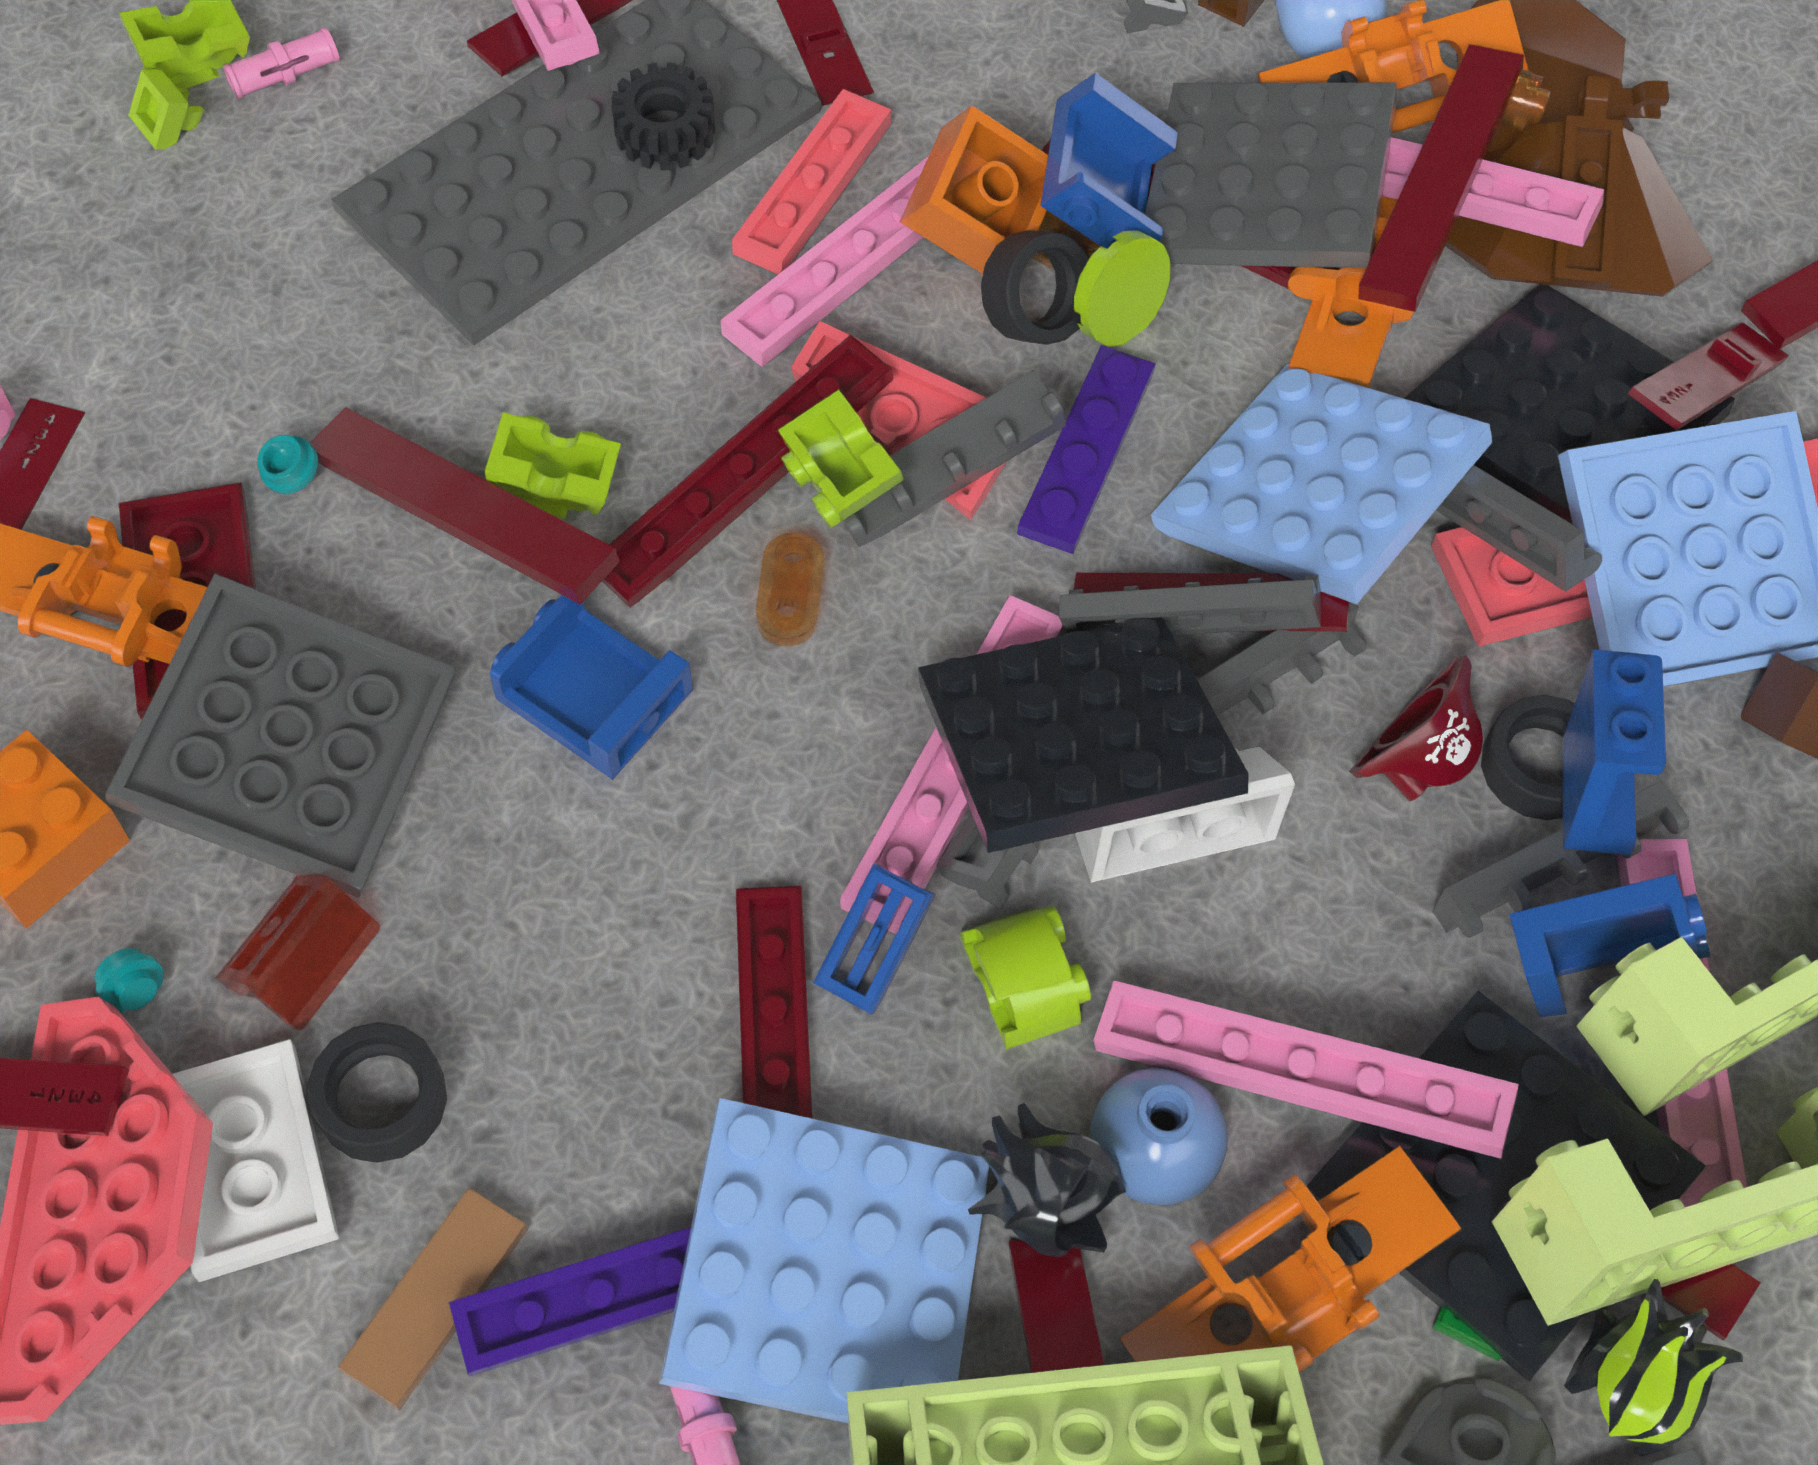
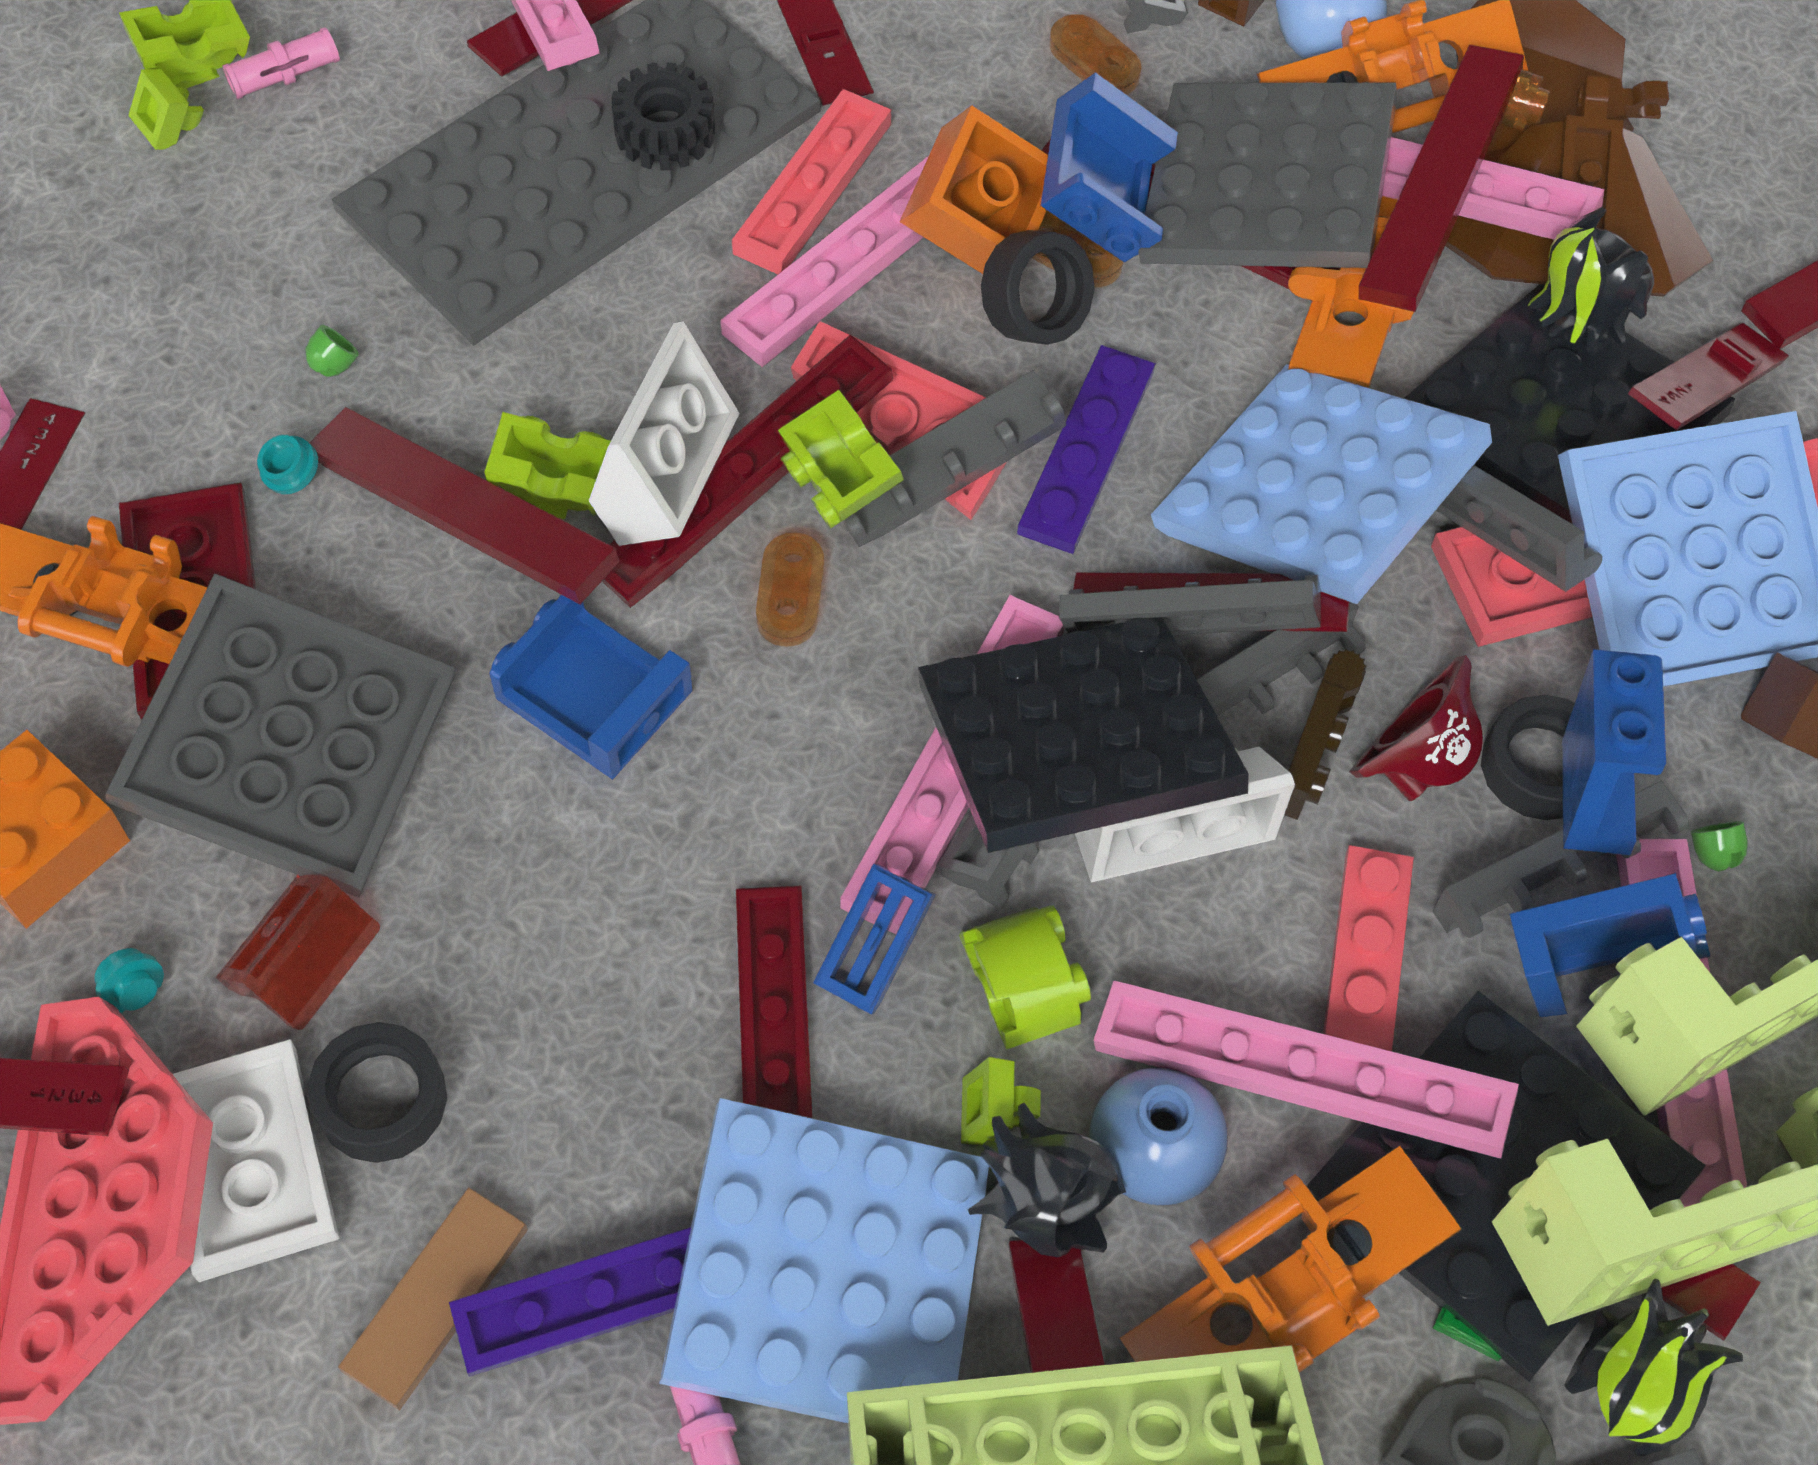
(329, 352): none -> bright green hinge
(664, 445): none -> white slope
(991, 1093): none -> lime tile
(1094, 52): none -> clear orange plate
(1122, 288): lime tile -> none
(1324, 728): none -> dark brown hinge
(1368, 947): none -> coral plate
(1593, 283): none -> black hair
(1720, 845): none -> bright green hinge

